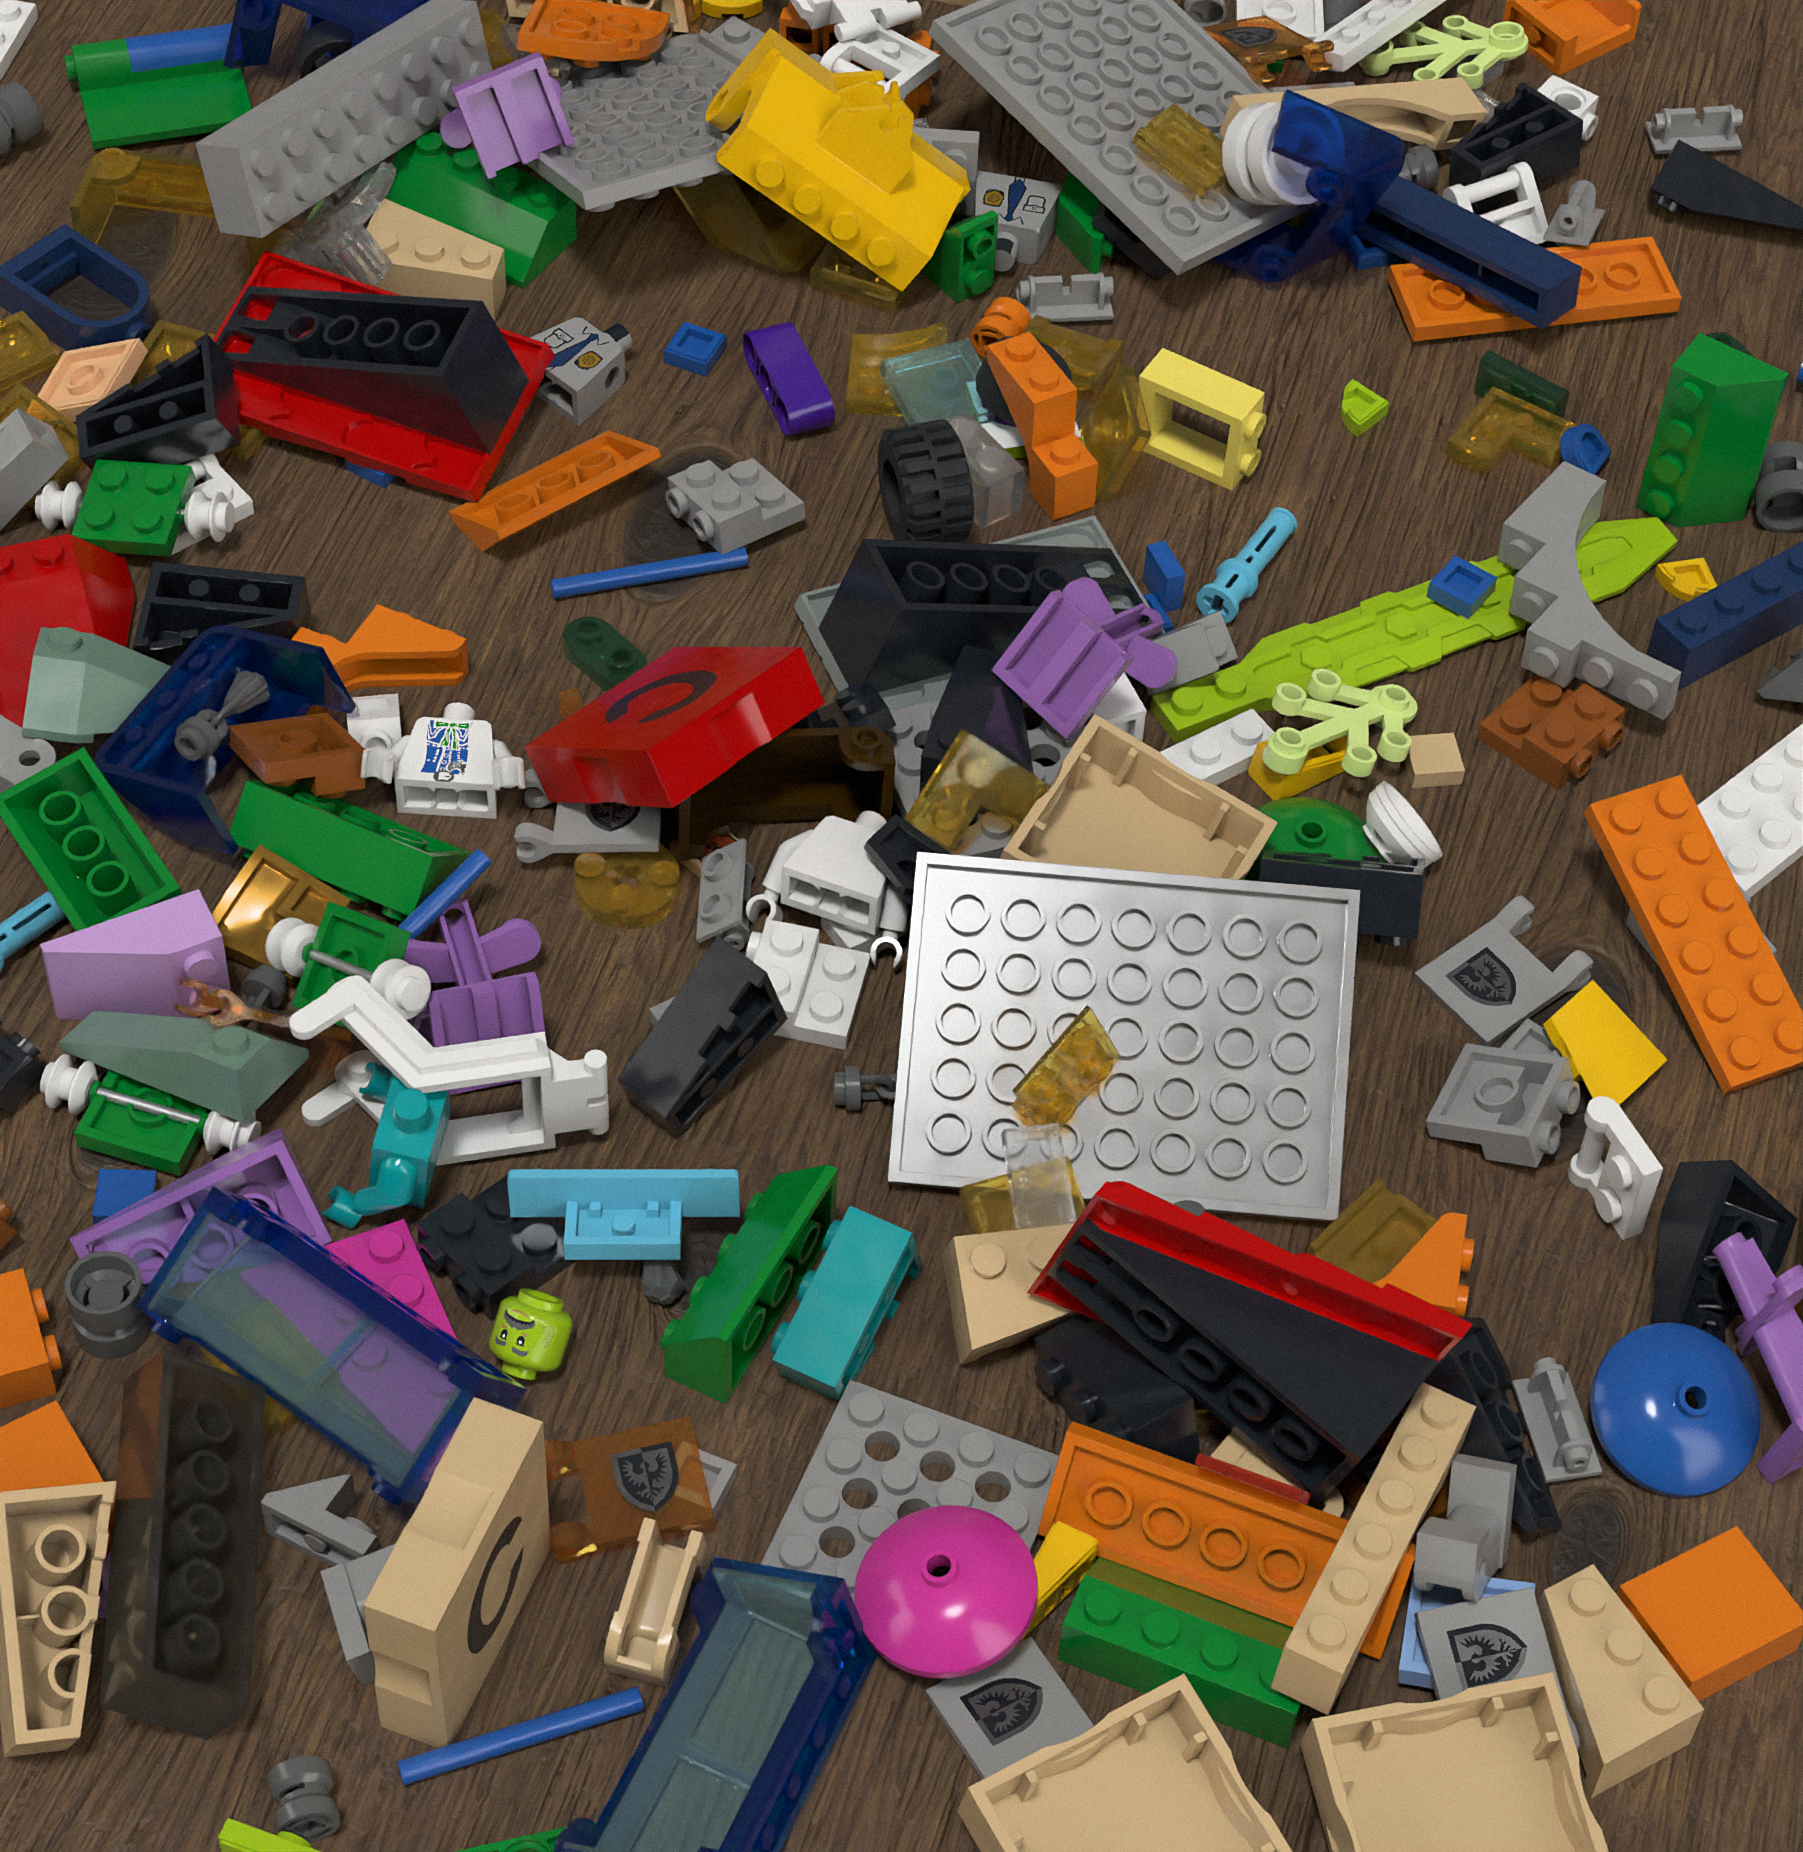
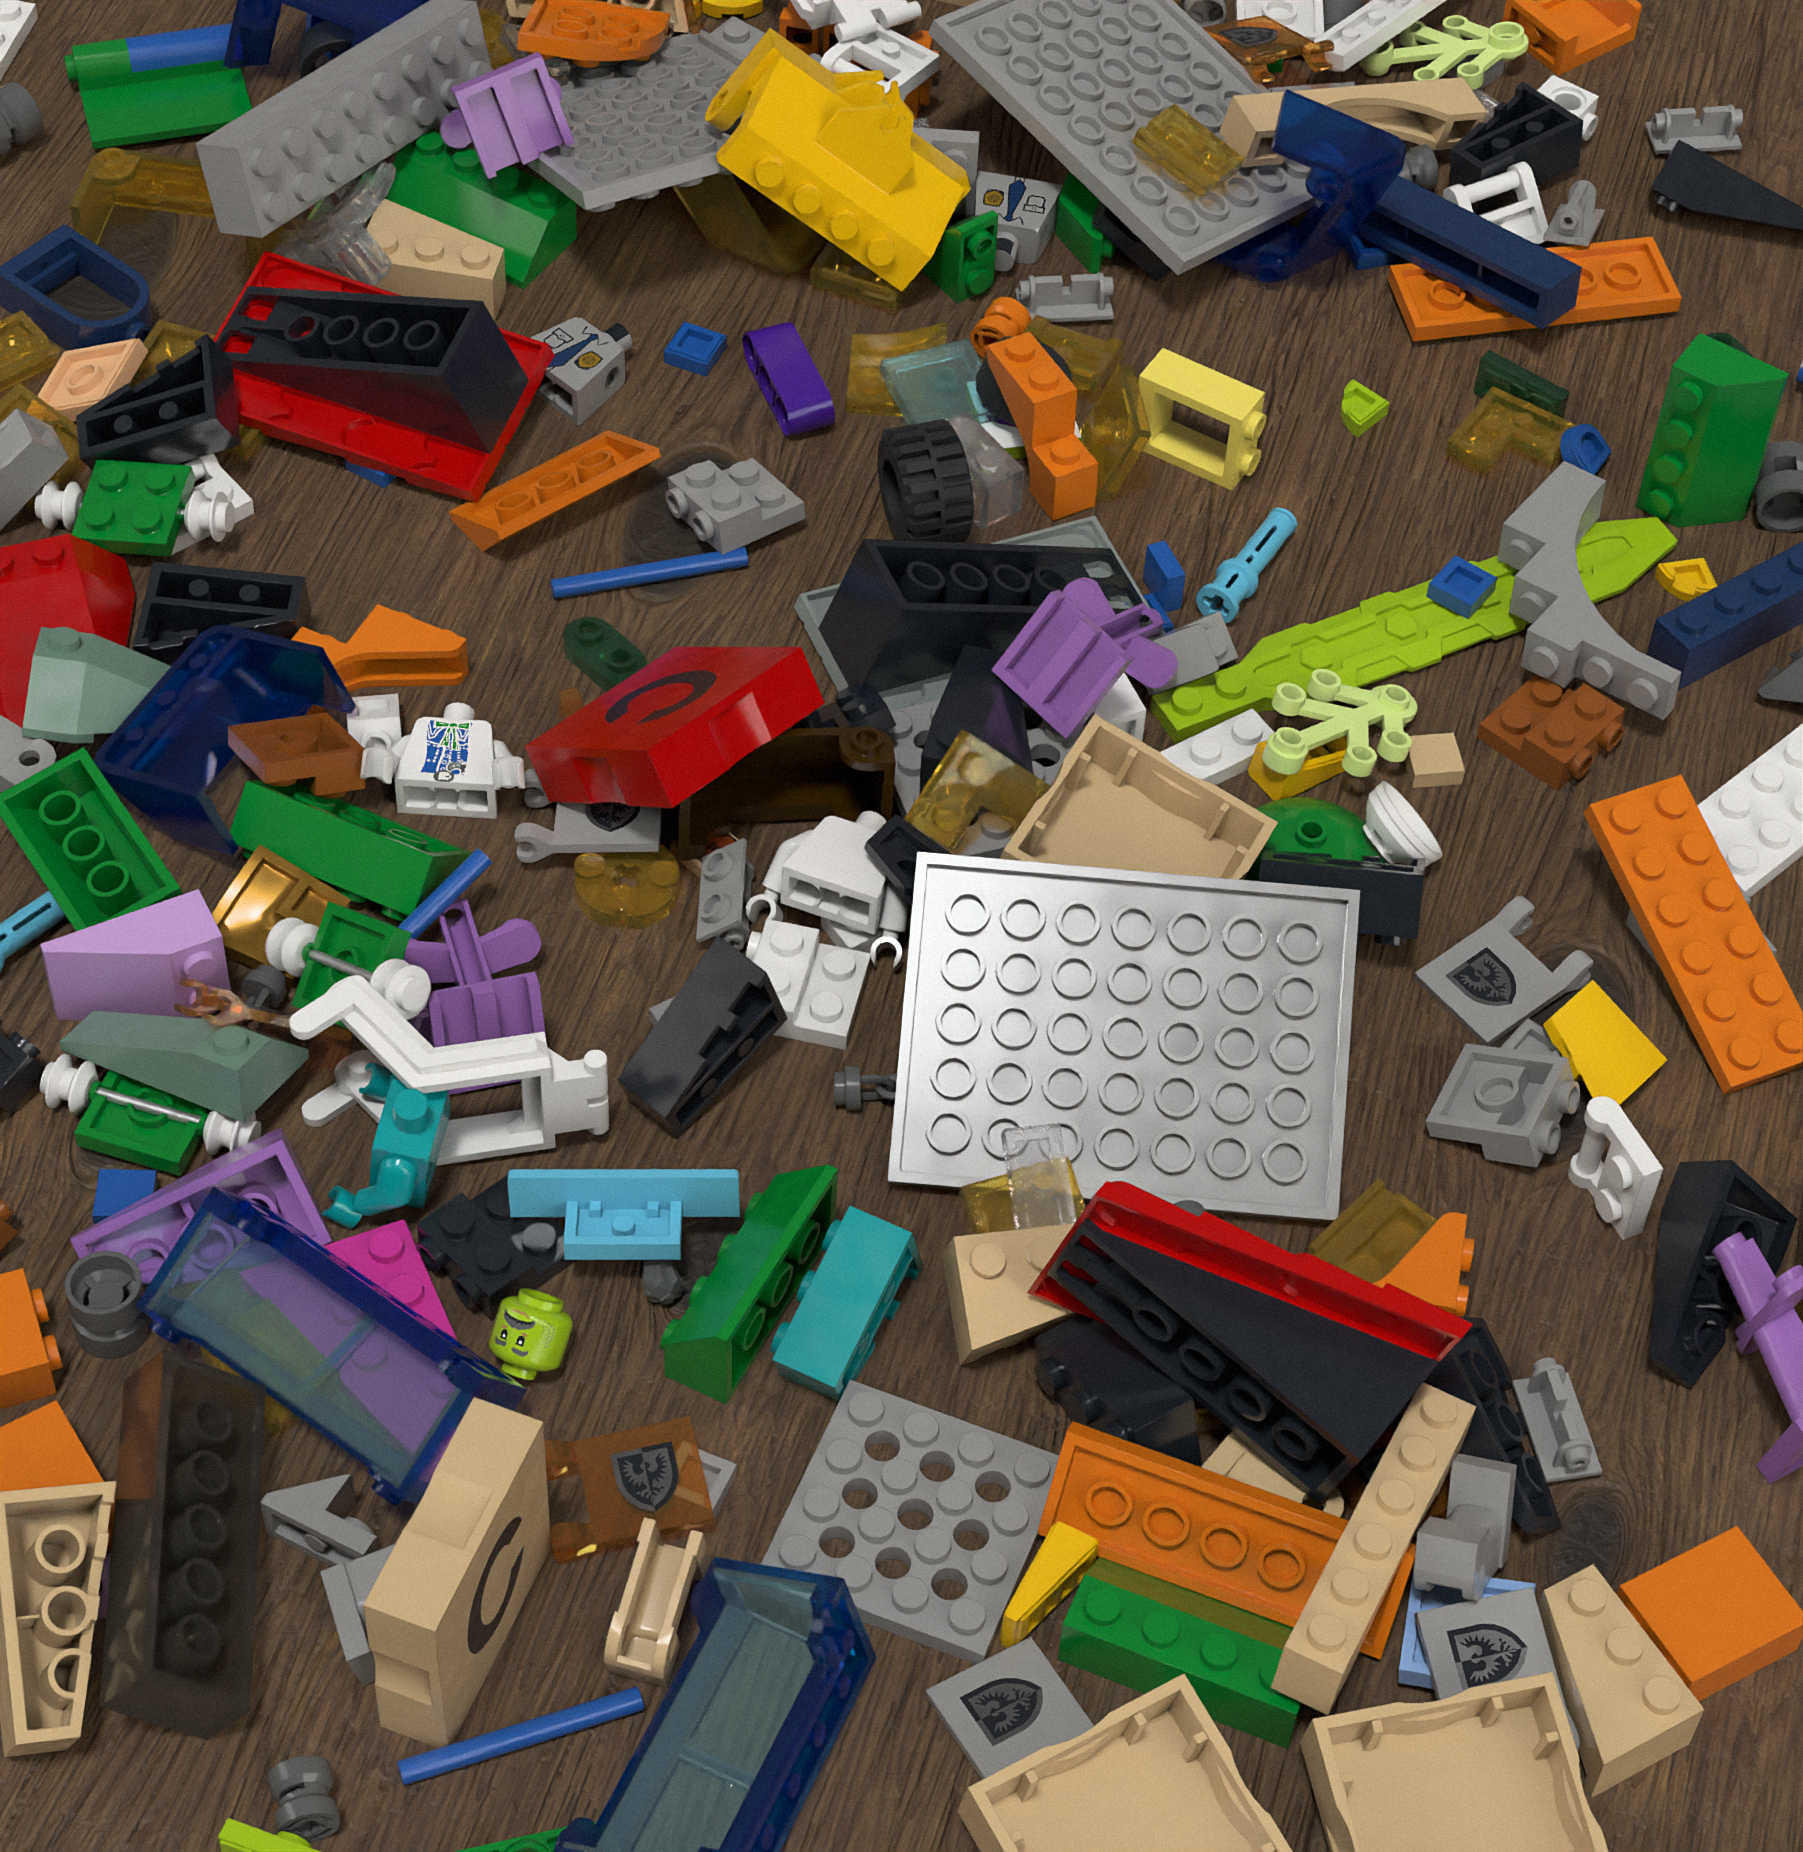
(198, 738): dark grey piece -> none
(954, 1620): dark pink dish -> none
(1066, 1072): clear yellow hinge -> none
(1251, 165): white wheel -> none
(1252, 1478): clear red piece -> none
(1652, 1429): blue dish -> none

